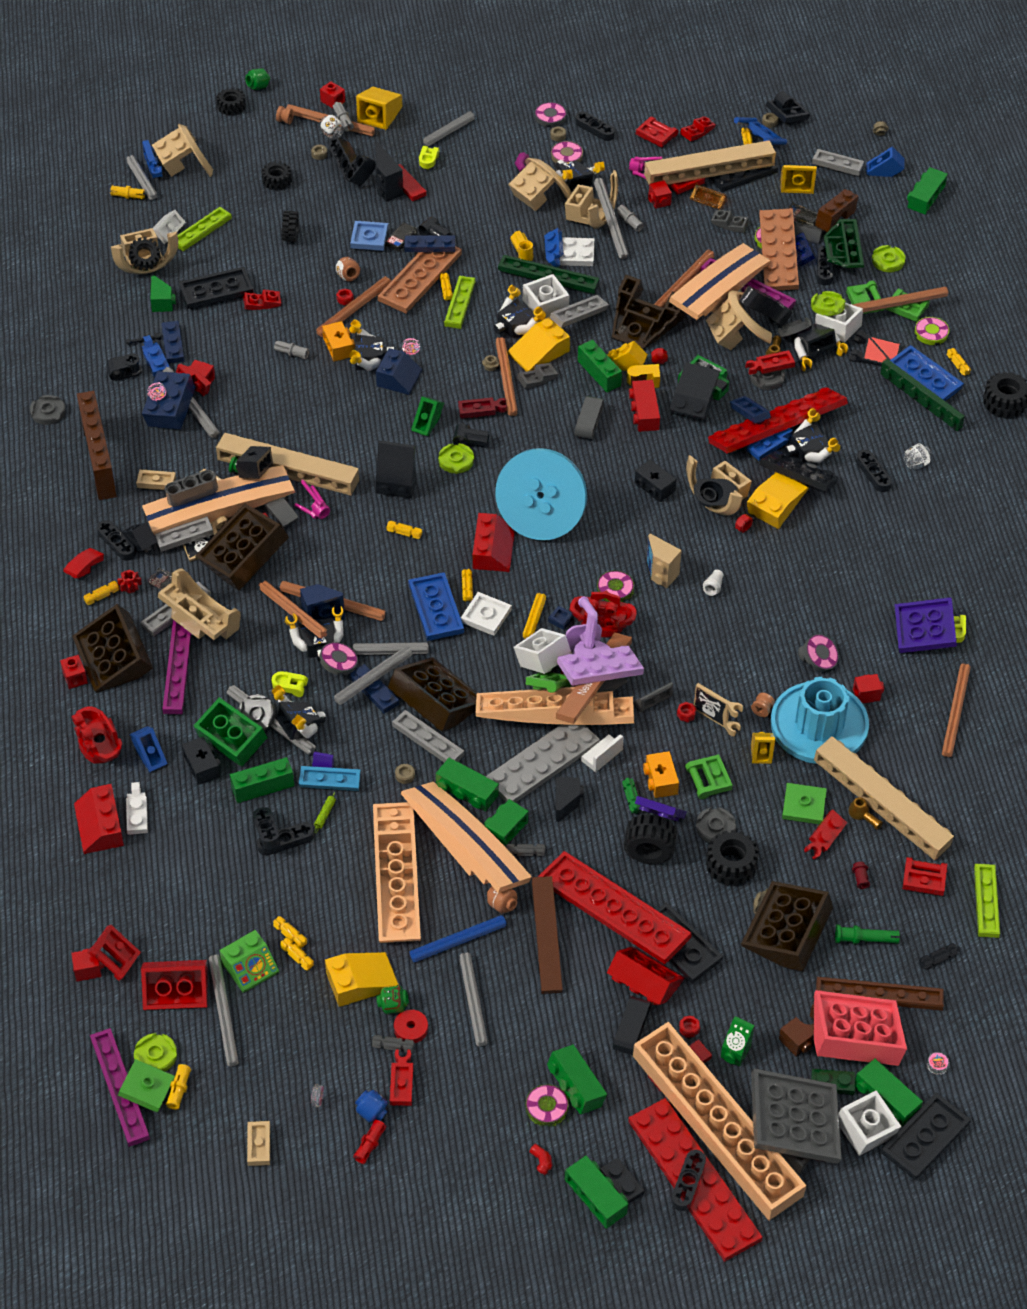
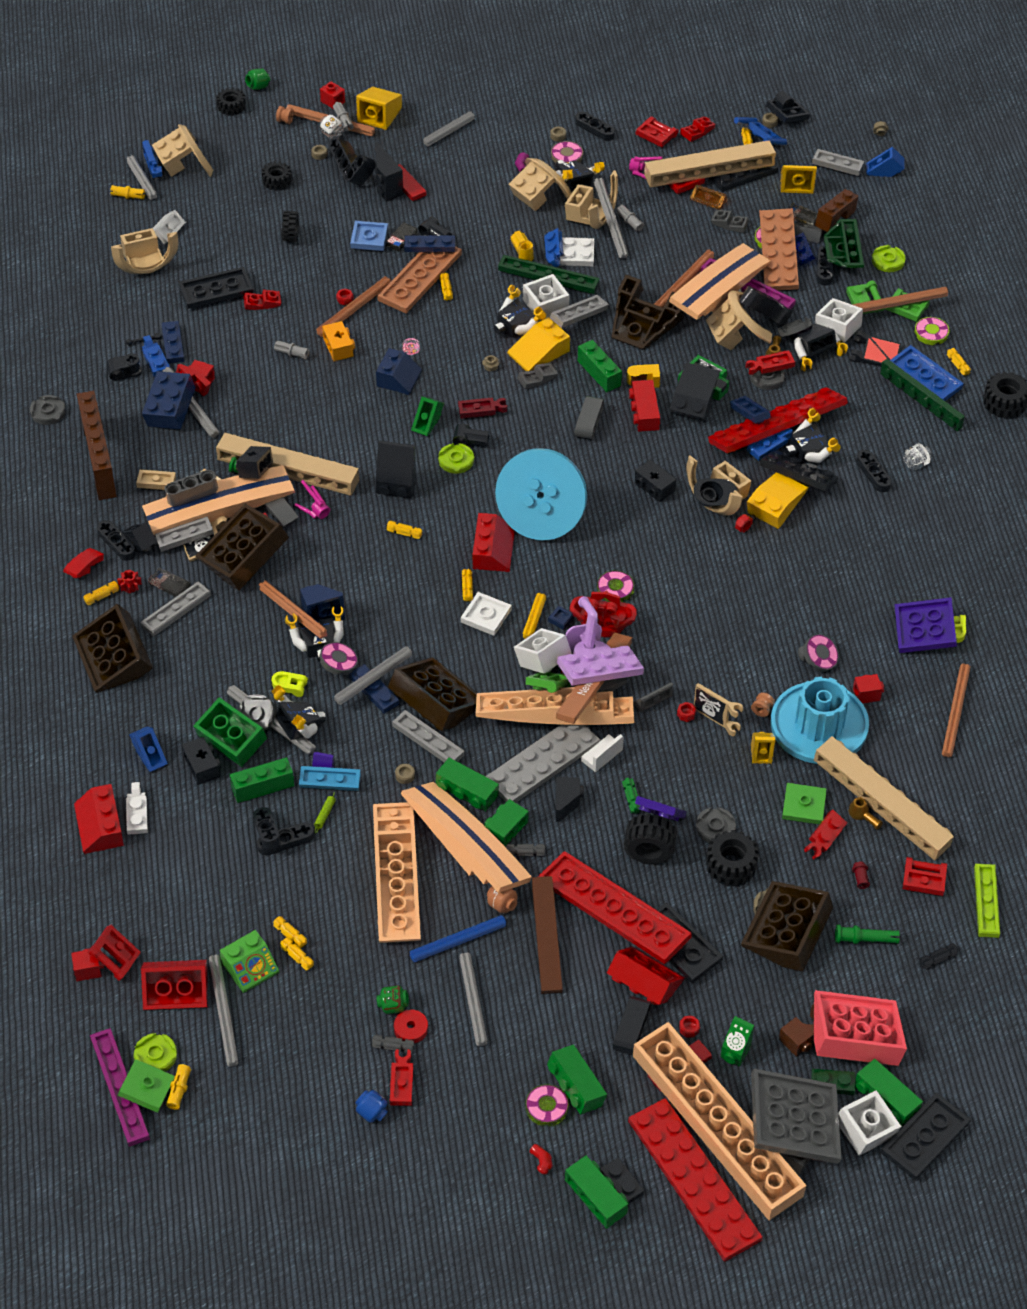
(73, 671): red brick -> none
(89, 724): red piece -> none
(144, 244): black tyre -> none
(156, 391): clear tile -> none
(161, 296): green slope -> none
(177, 670): magenta plate -> none
(196, 609): tan piece -> none
(203, 228): lime tile -> none
(258, 1143): tan plate -> none
(317, 1095): clear tile -> none
(347, 269): nougat head -> none
(349, 605): nougat axle -> none
(359, 976): yellow slope -> none
(368, 348): torso -> none
(369, 1141): red pin -> none
(389, 648): light grey axle -> none
(428, 157): neon yellow plate -> none
(436, 606): blue plate -> none
(460, 302): lime tile -> none
(506, 377): nougat axle -> none
(550, 114): tile -> none
(628, 355): yellow slope -> none
(659, 194): red brick -> none
(659, 356): red tile -> none
(661, 774): light orange brick -> none
(662, 561): tan slope -> none
(687, 1171): black beam -> none
(713, 583): white cone -> none
(715, 775): bright green plate -> none
(828, 303): lime tile -> none
(904, 995): reddish brown tile -> none
(927, 190): green brick -> none
(937, 1063): tile -> none

